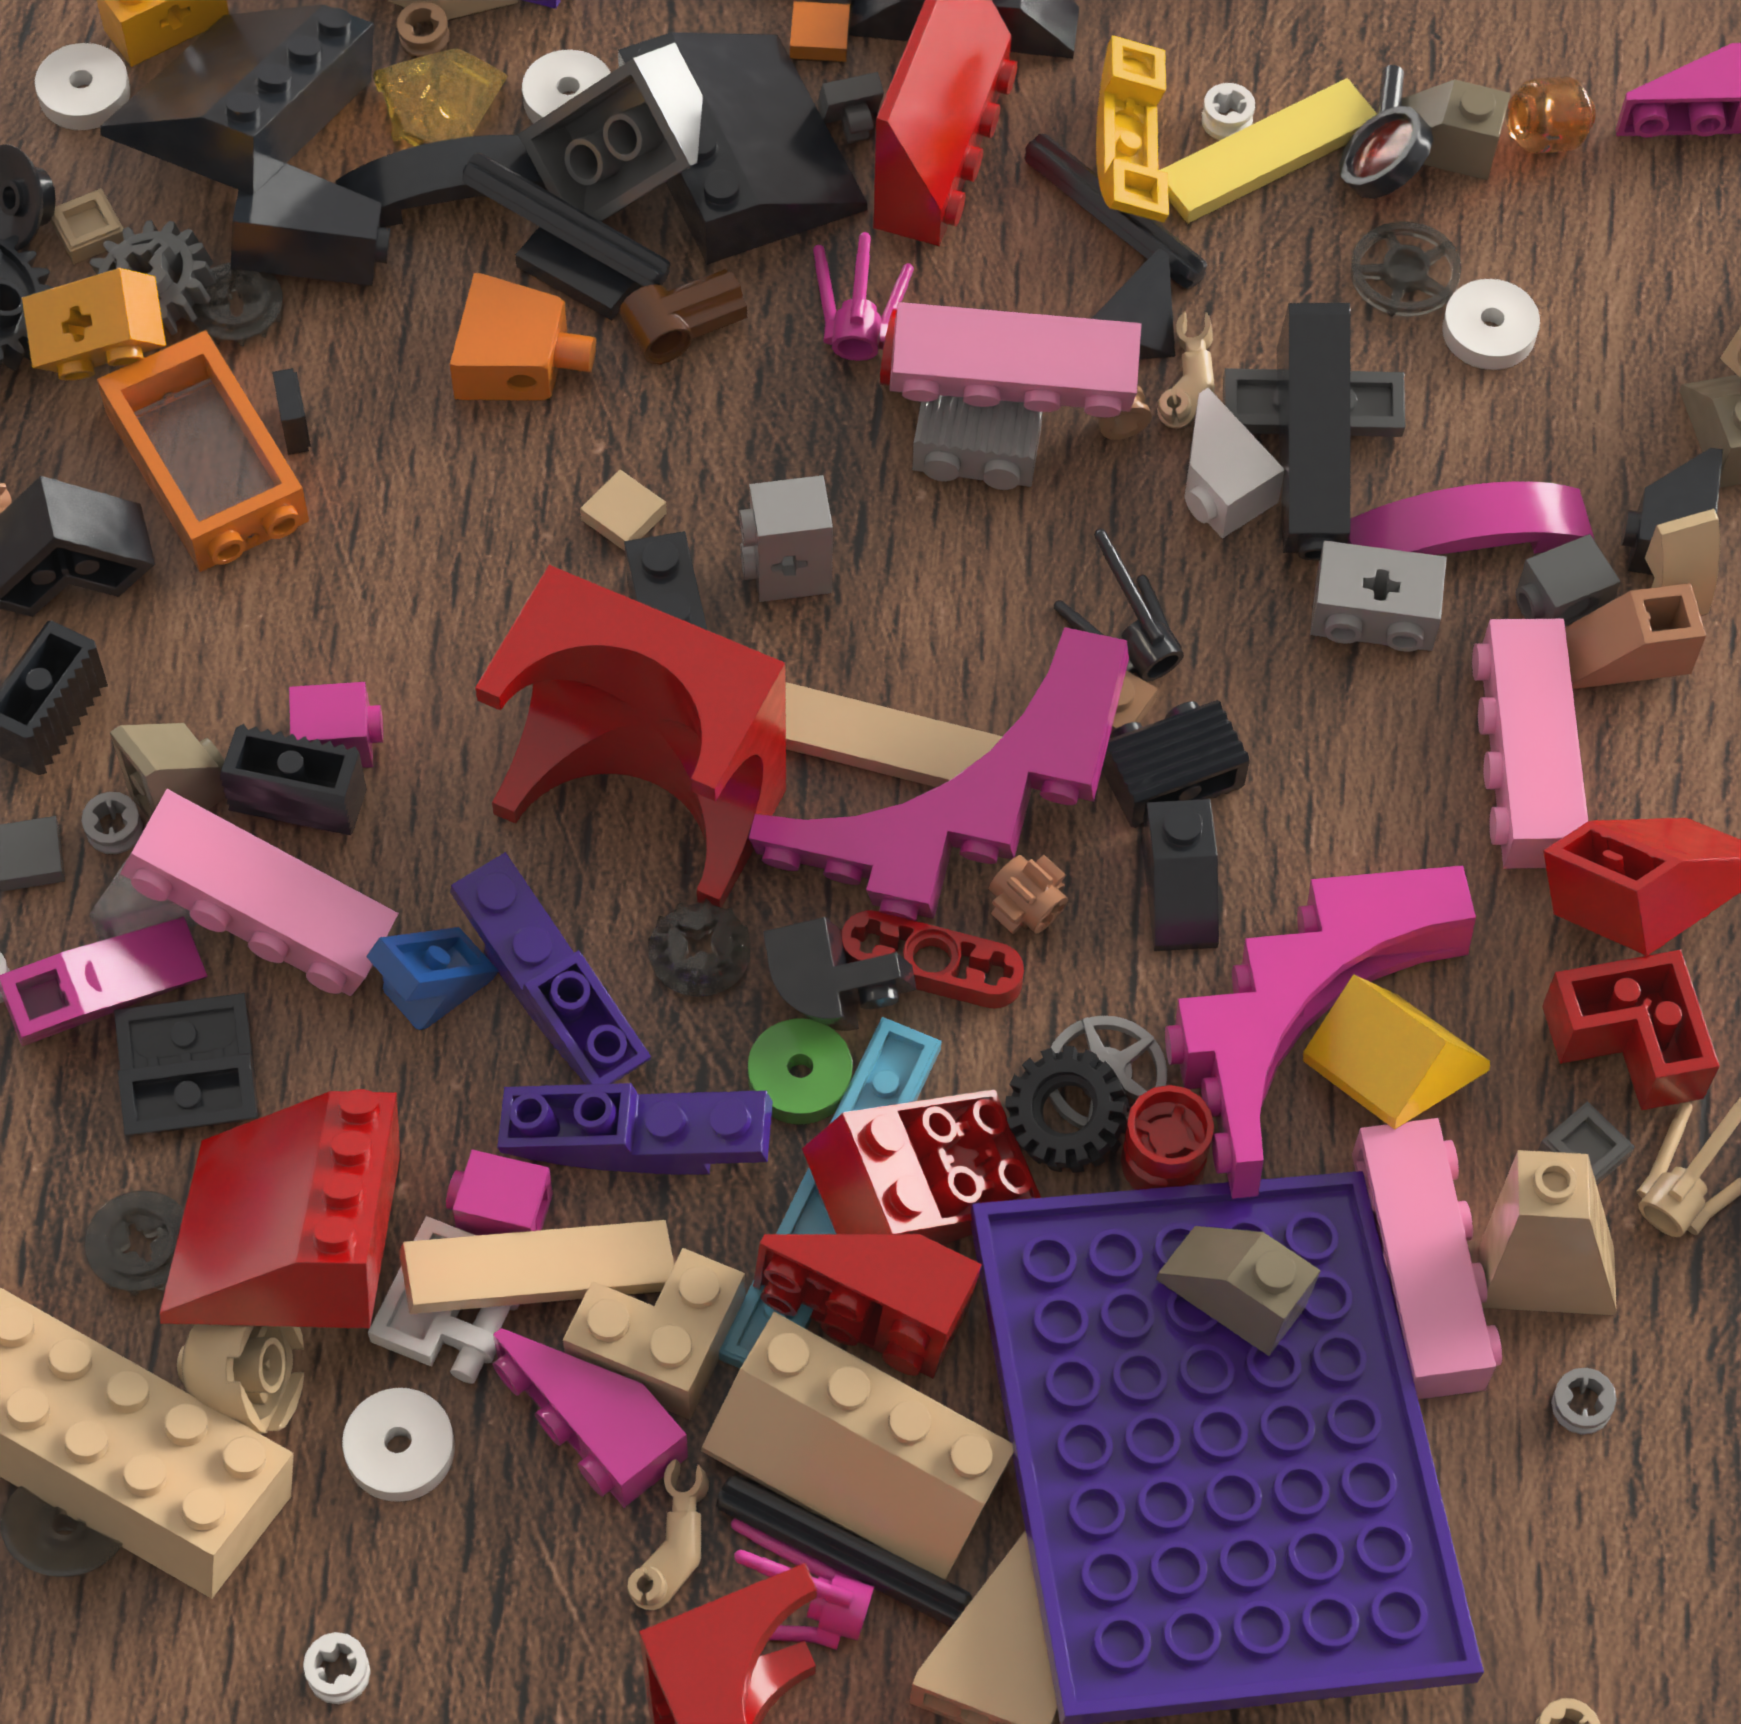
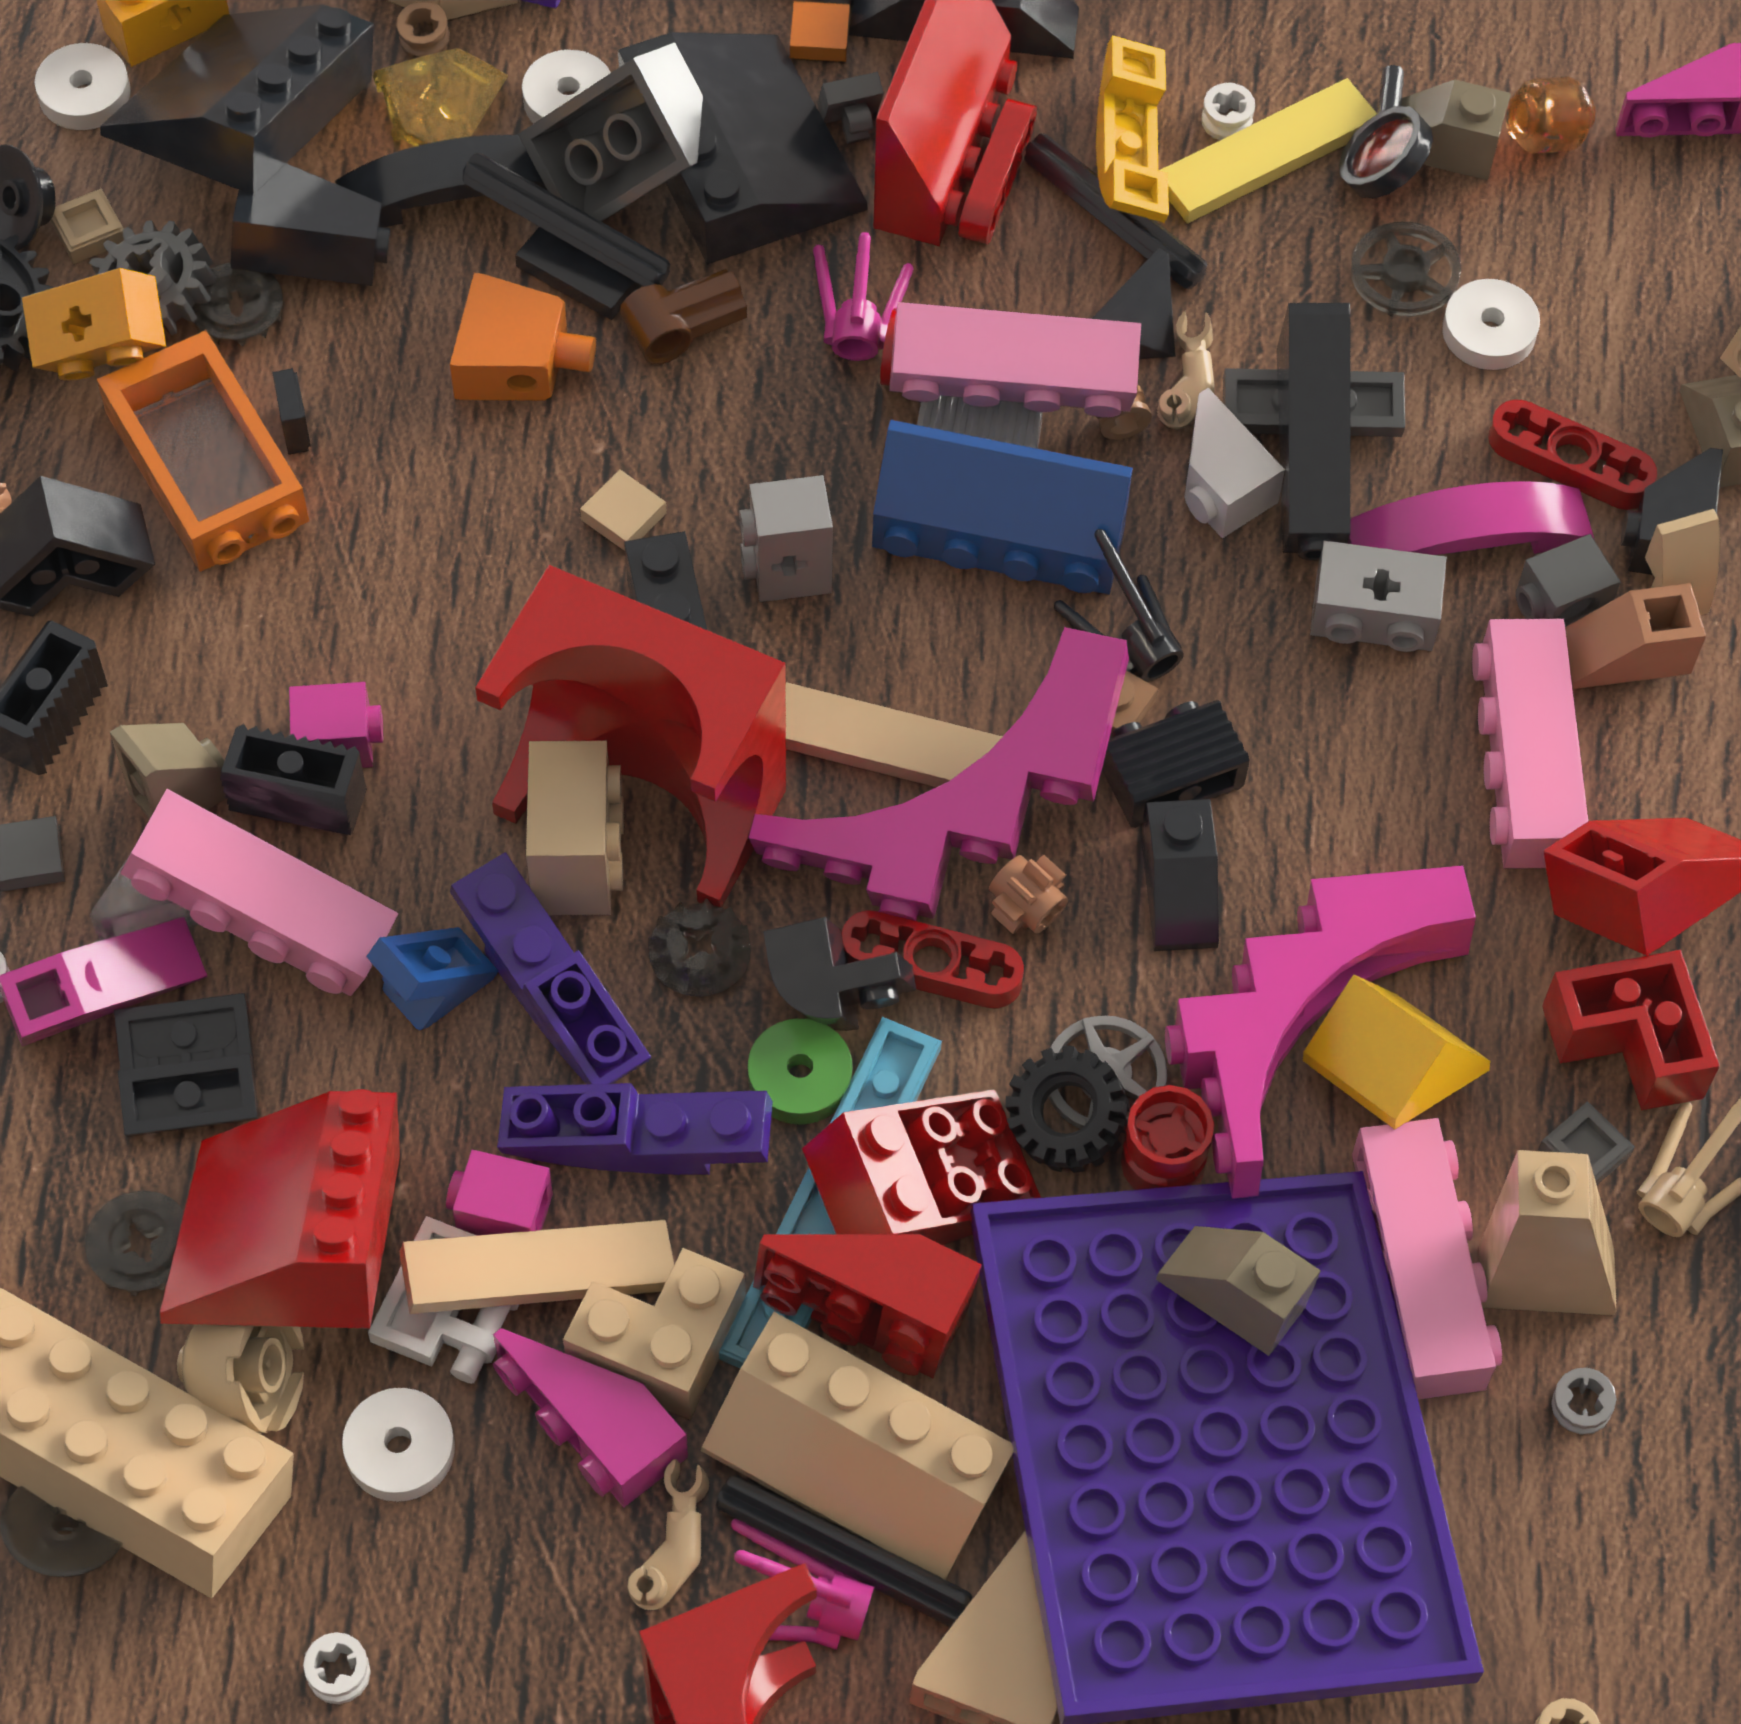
(111, 804): light grey bush -> none
(574, 827): none -> tan brick
(997, 171): none -> red beam
(999, 507): none -> blue slope
(1563, 431): none -> red beam

